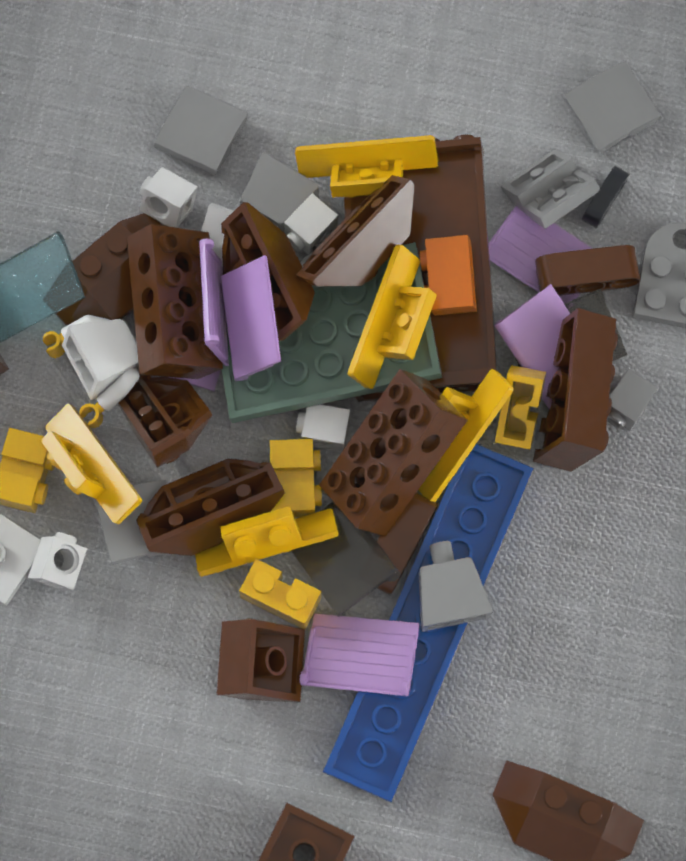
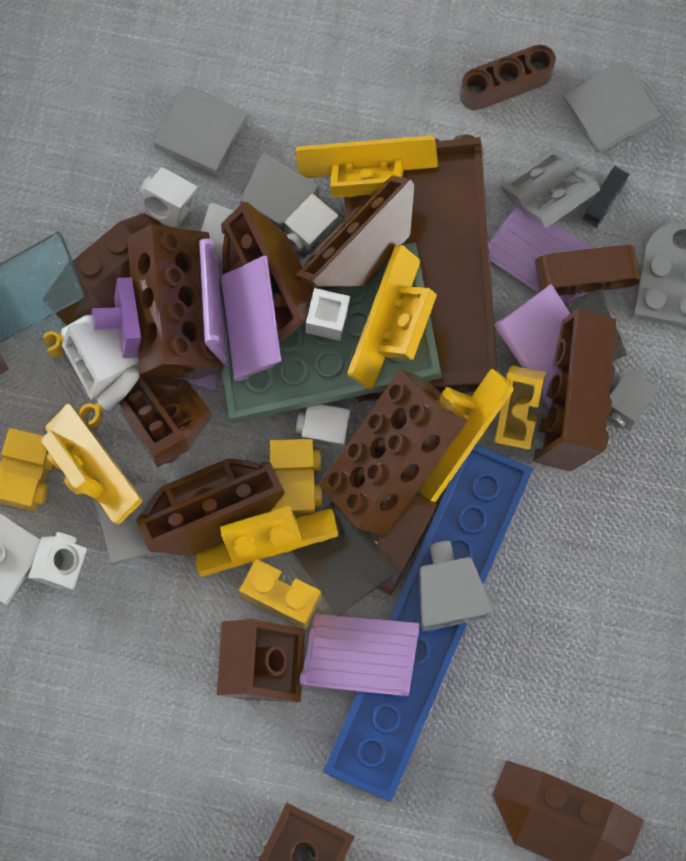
(121, 317): none -> medium lavender tile
(327, 314): none -> white brick
(450, 274): orange brick -> none
(516, 64): none -> reddish brown beam

